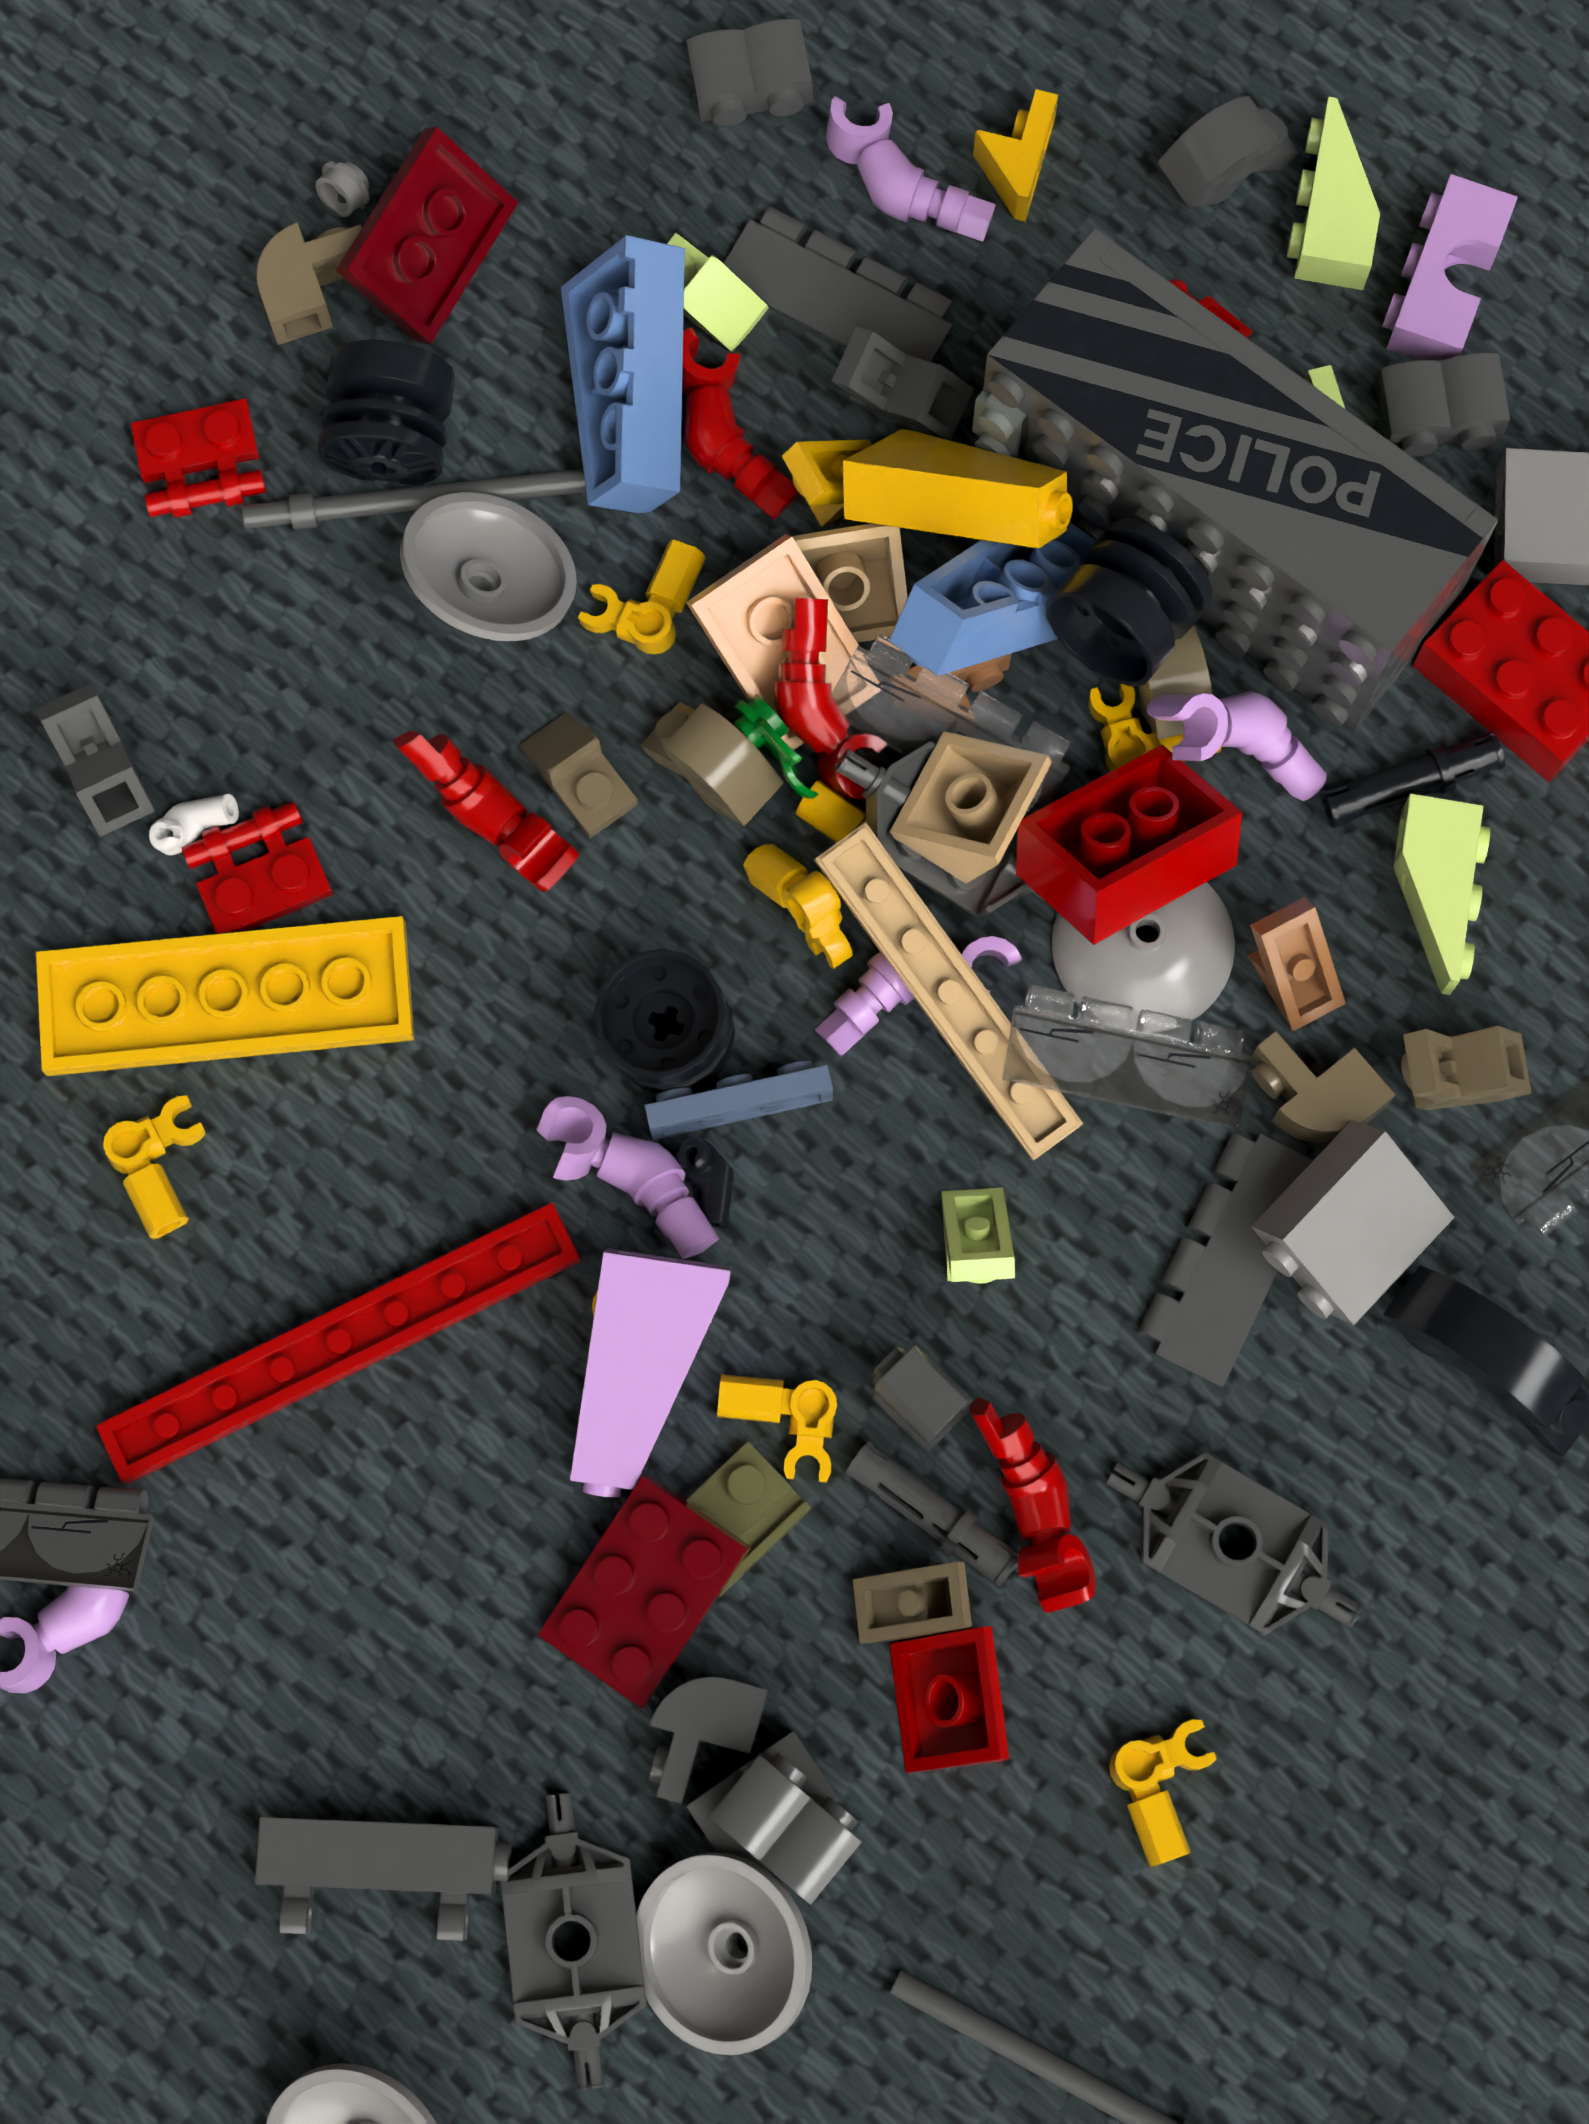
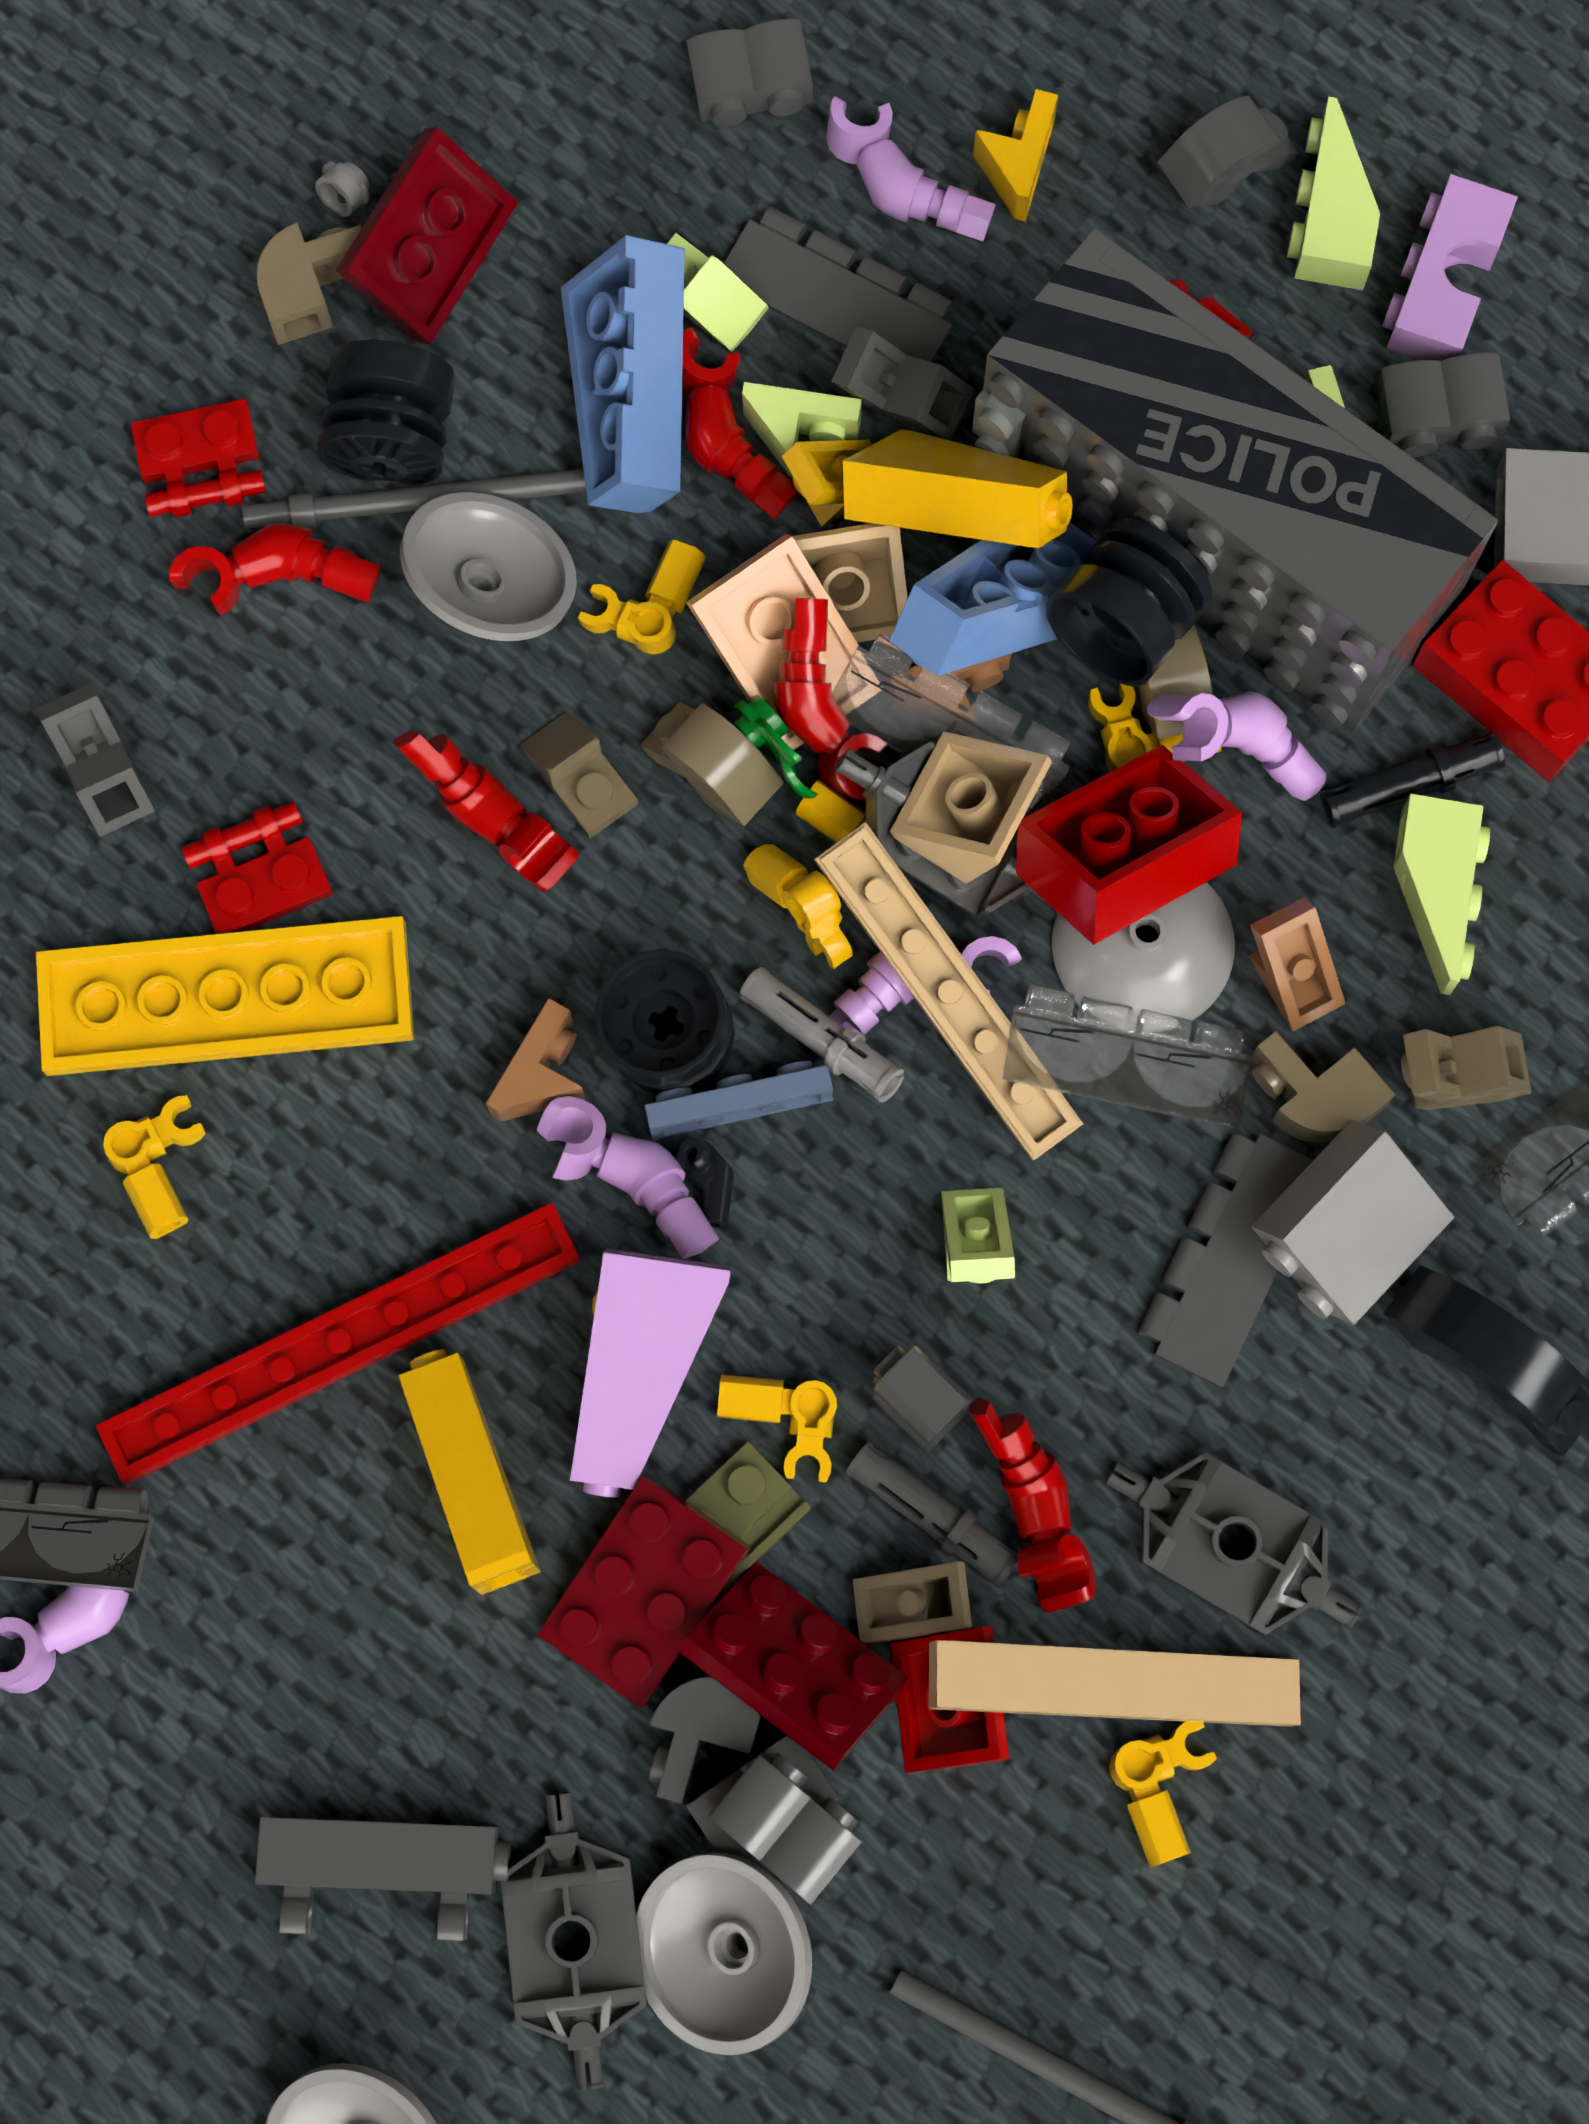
(190, 818): white arm -> none
(273, 555): none -> red piece
(467, 1473): none -> yellow slope
(528, 1081): none -> medium nougat slope
(785, 413): none -> yellowish green slope
(794, 1665): none -> dark red plate
(839, 1047): none -> light grey pin
(1113, 1683): none -> tan tile

